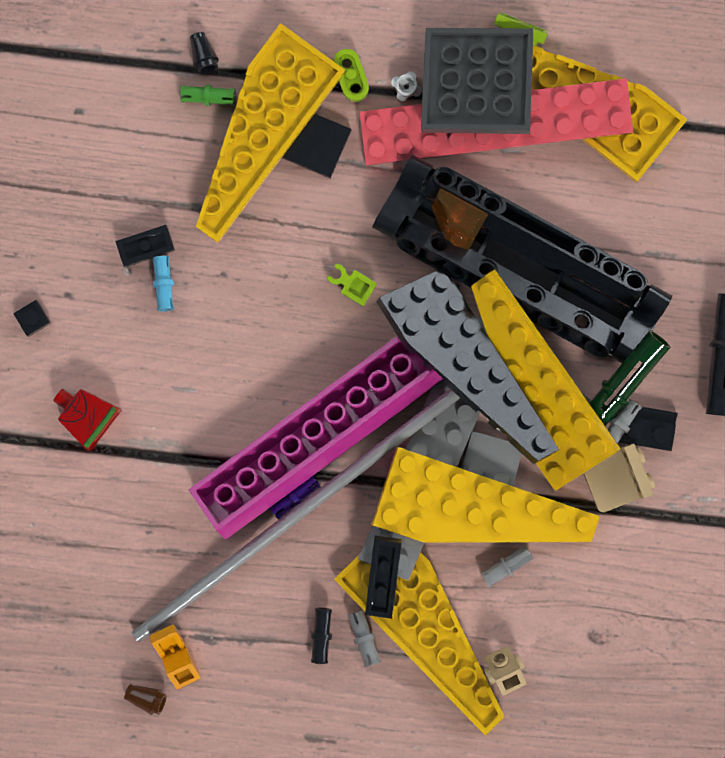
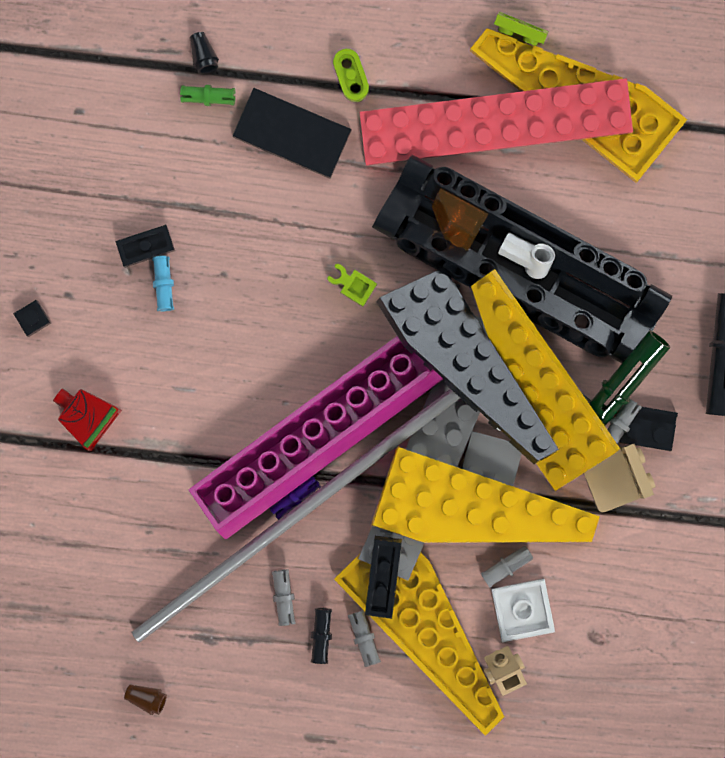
(175, 656): light orange slope -> none
(273, 107): yellow wing -> none
(283, 597): none -> light grey pin
(402, 93): white plate -> none
(477, 80): dark grey plate -> none
(523, 610): none -> white tile
(535, 258): none -> white piece

